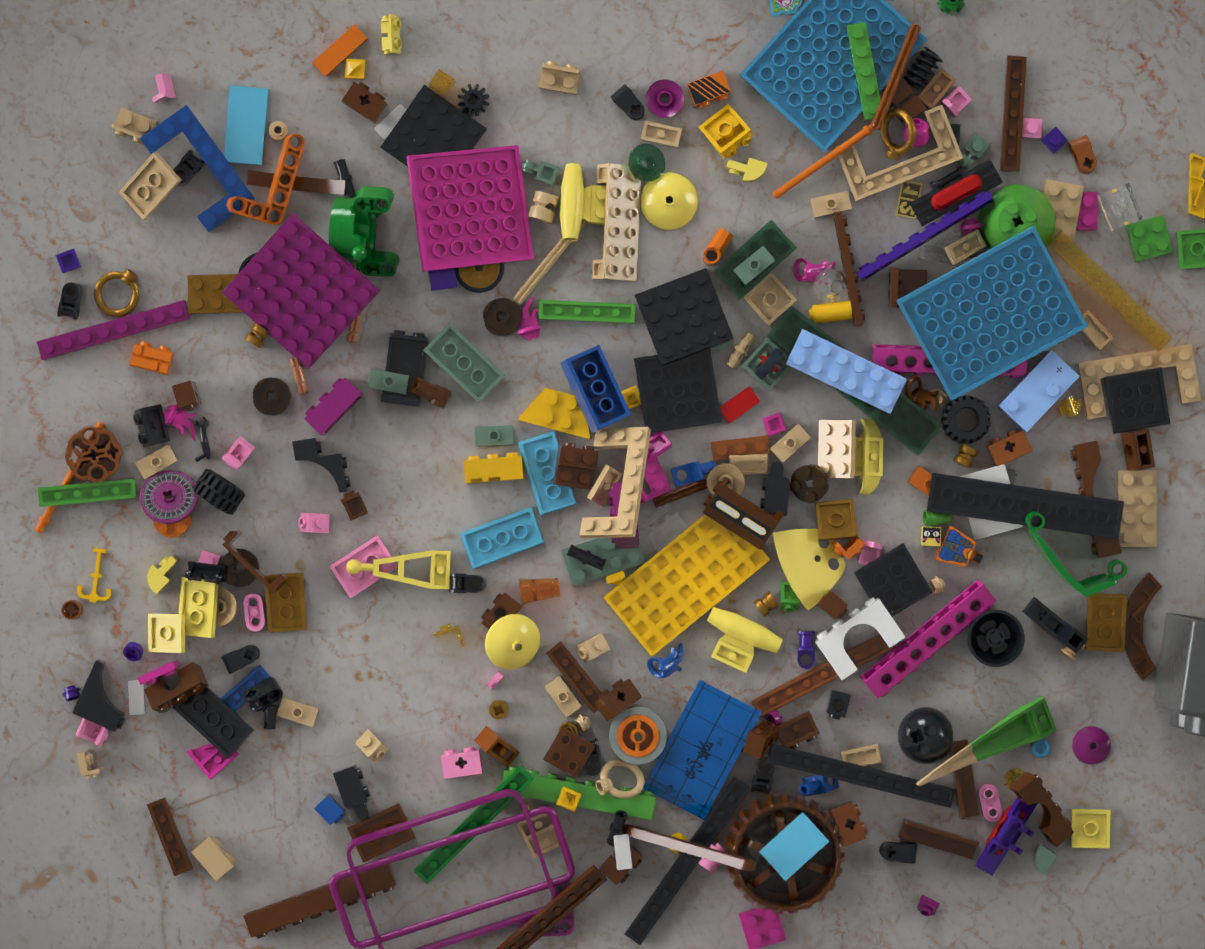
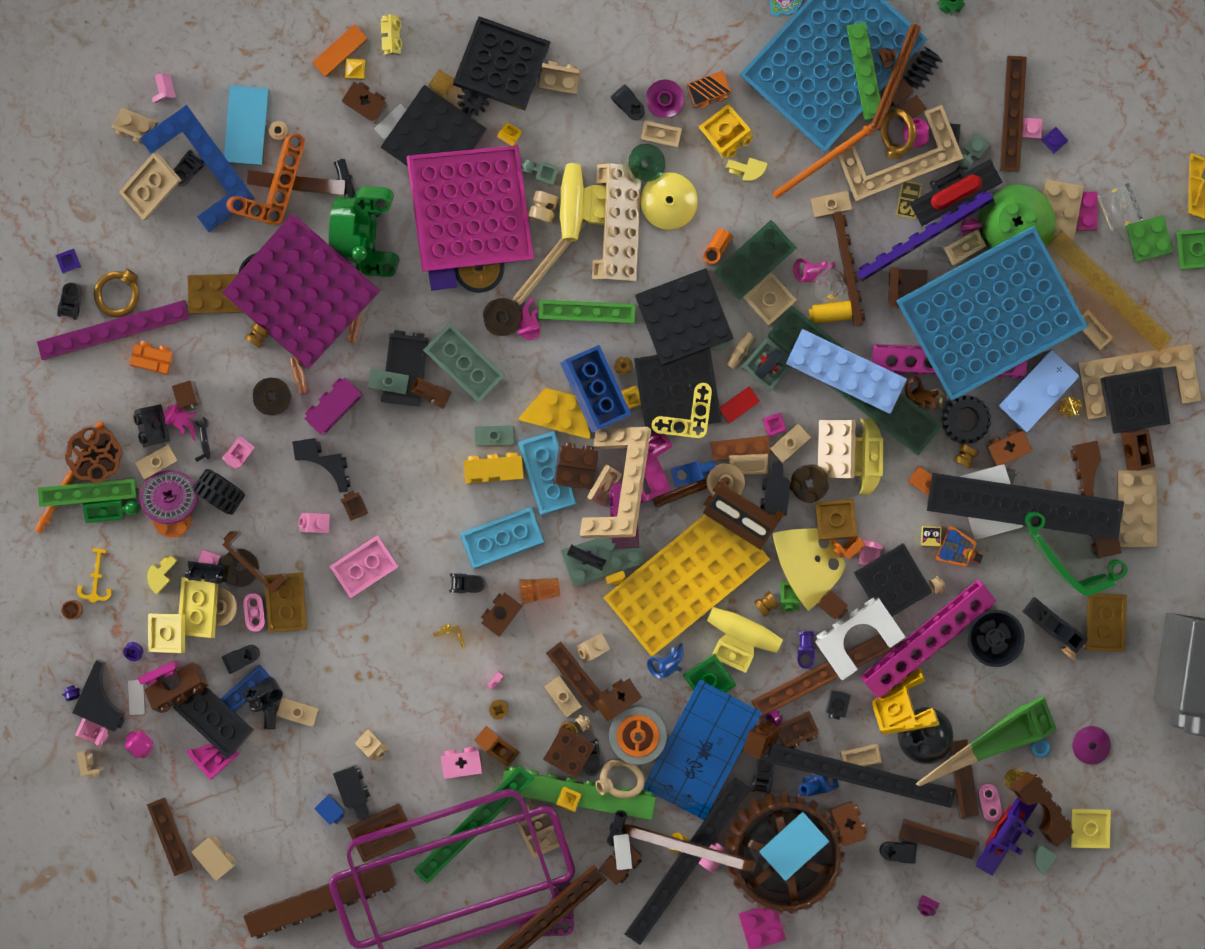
(109, 510): none -> green plate
(138, 744): none -> dark pink head
(438, 568): light yellow plate -> none
(501, 63): none -> black plate
(505, 635): light yellow dish -> none
(509, 134): none -> yellow tile
(618, 366): none -> pearl gold plate
(689, 424): none -> light yellow beam
(711, 672): none -> green plate
(754, 265): sand green plate -> none
(887, 57): none -> reddish brown plate
(895, 709): none -> yellow wing
(935, 518): bright green cone -> none
(936, 88): medium nougat plate -> none
(956, 101): bright pink tile -> none
(1082, 150): dark orange piece -> none
(1135, 613): reddish brown tile -> none

